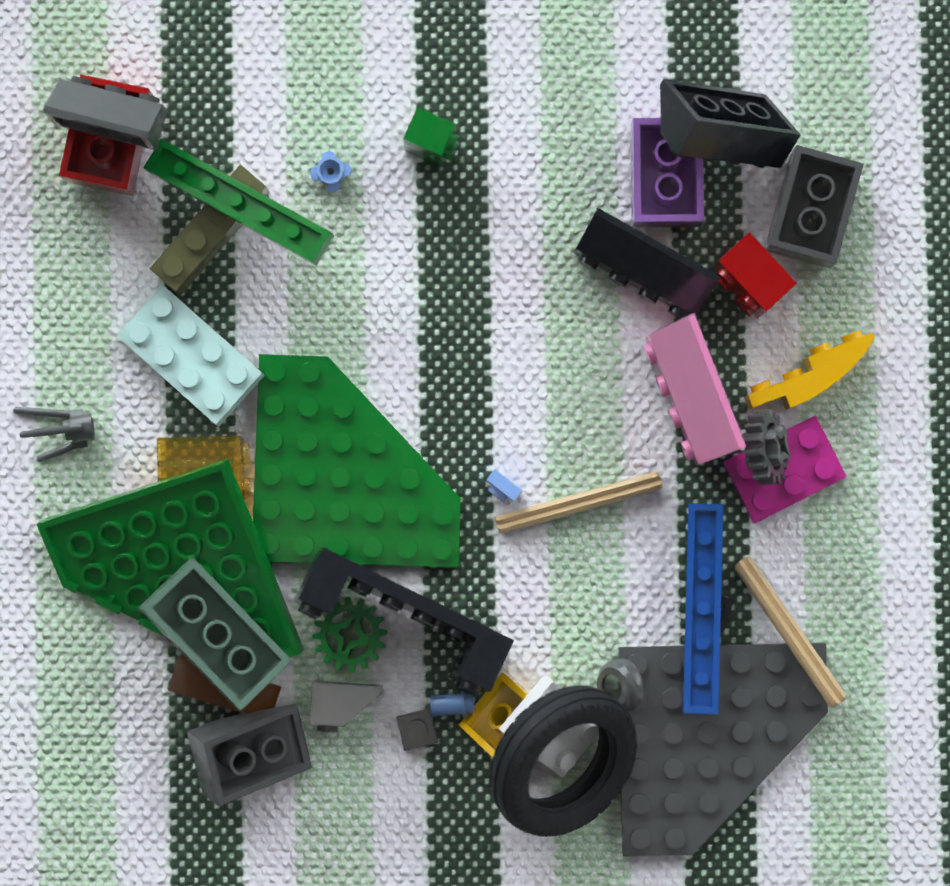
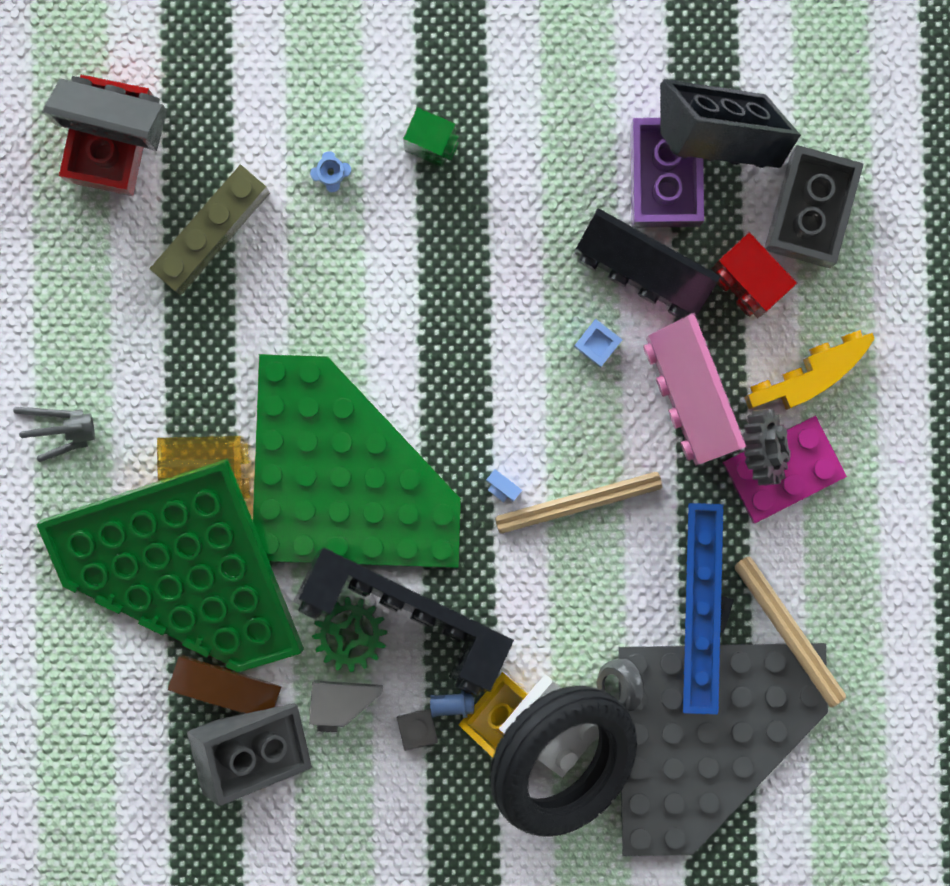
(190, 355): light aqua plate -> none
(215, 634): sand green brick -> none
(239, 202): green plate -> none
(598, 343): none -> light blue plate

